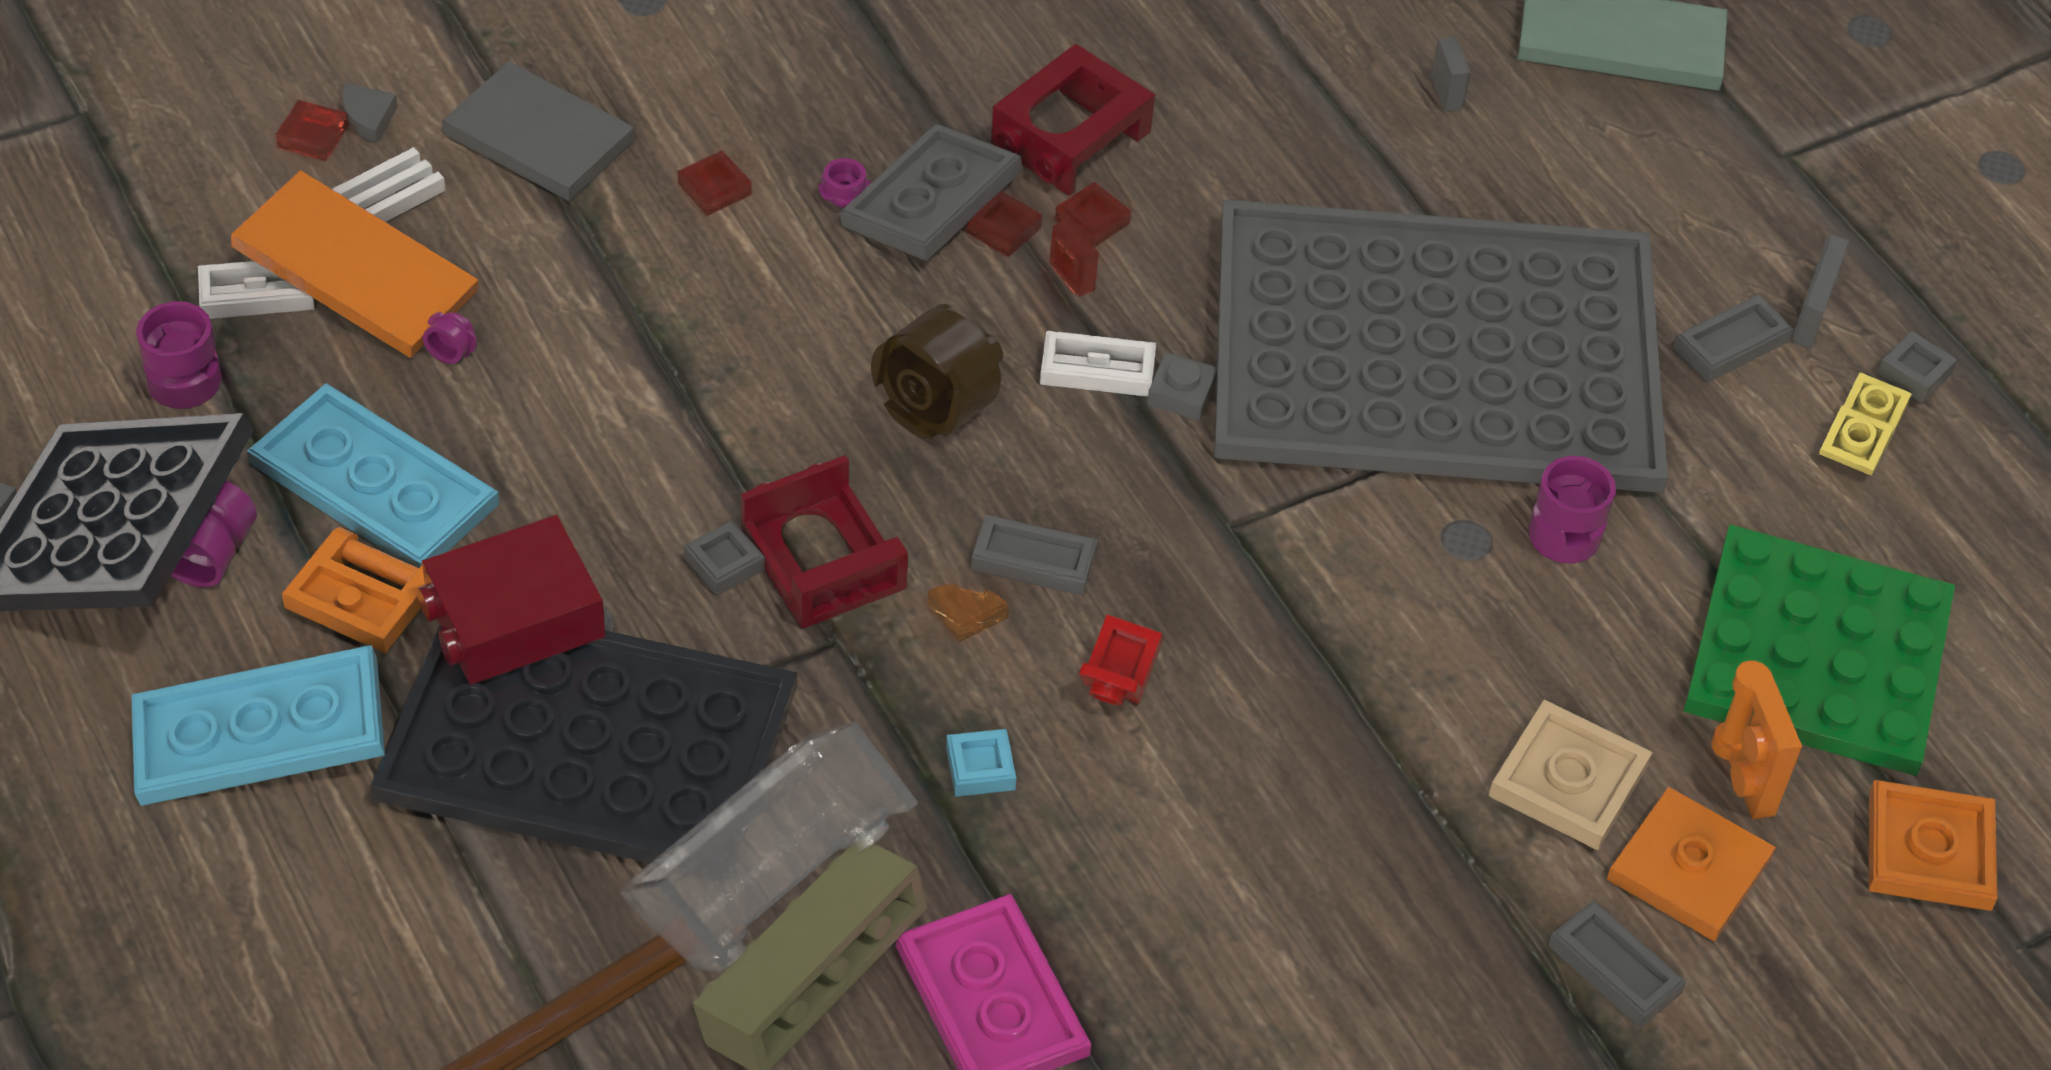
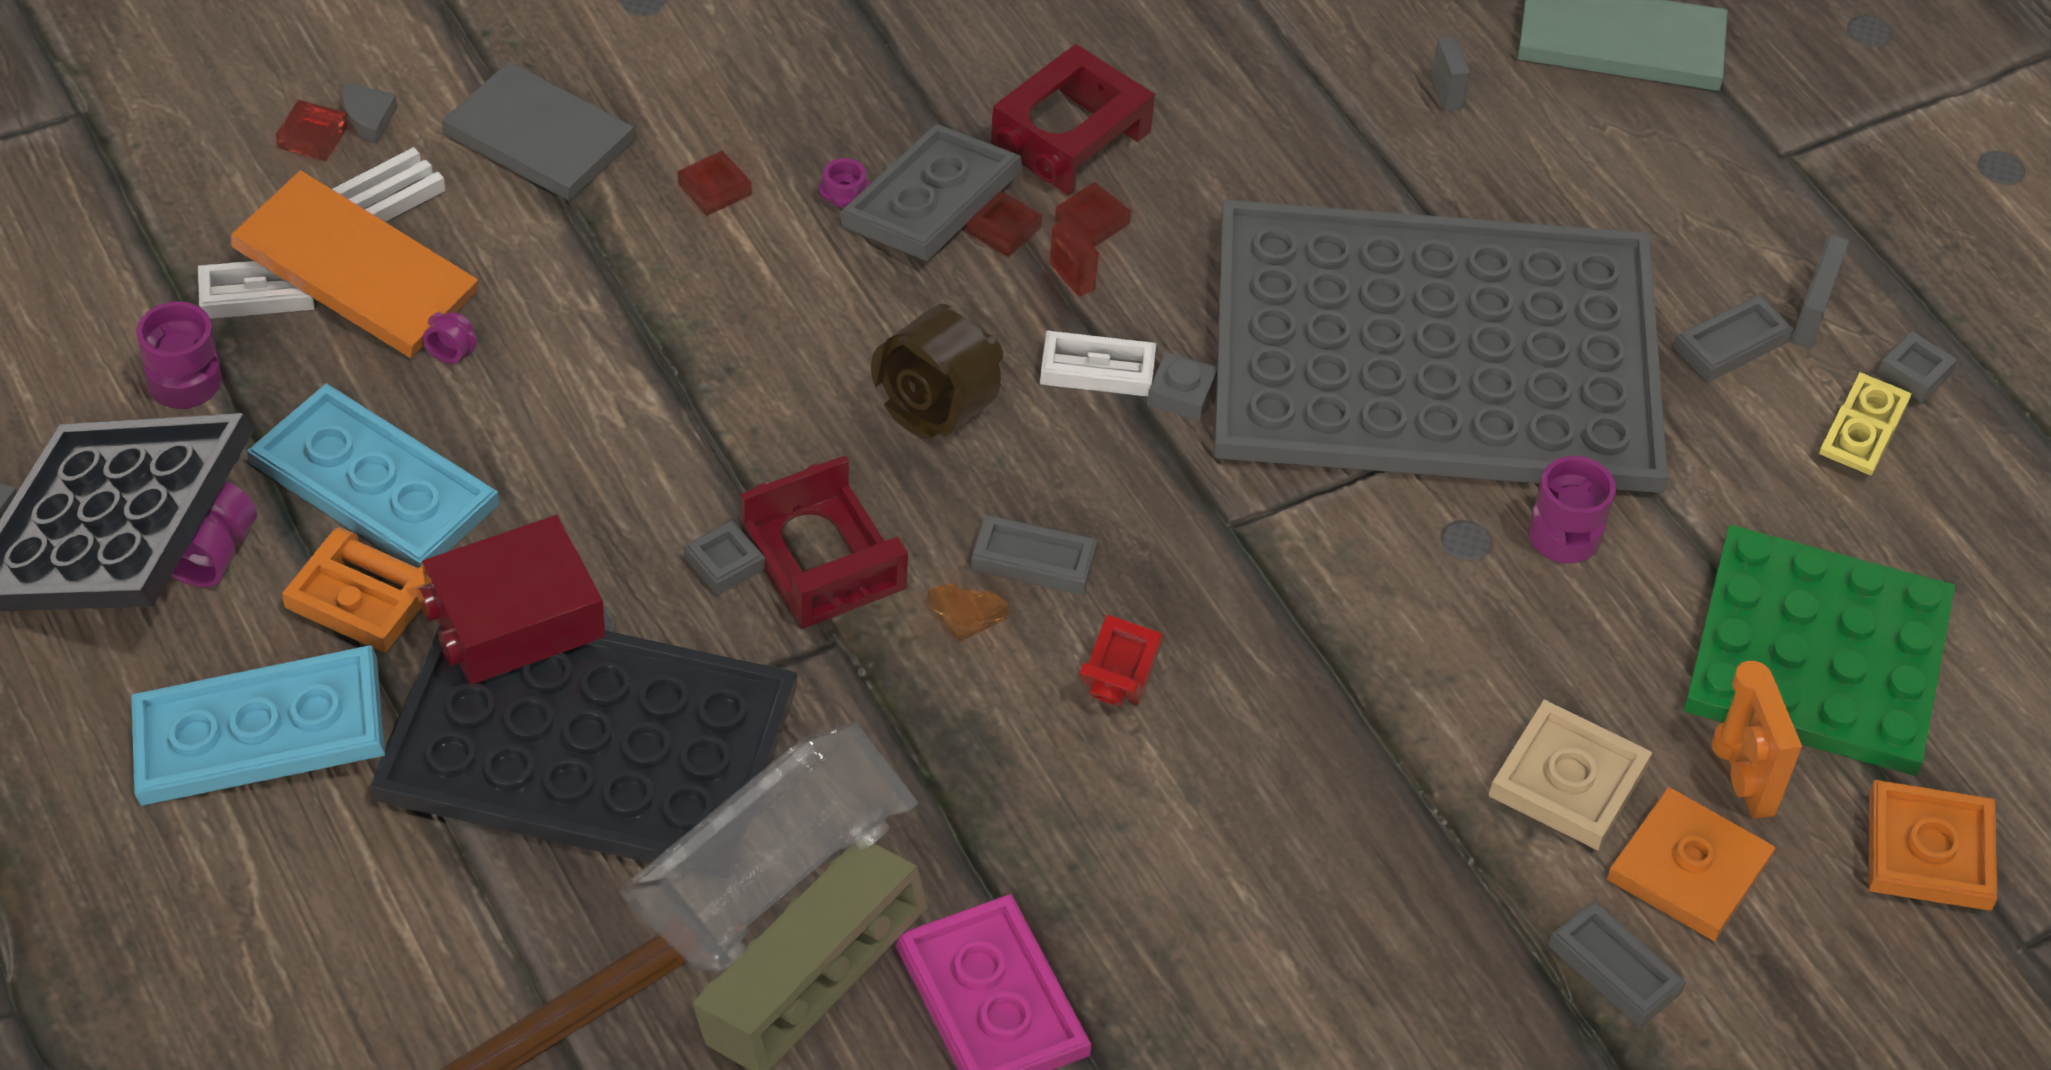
(981, 762): medium azure tile -> none

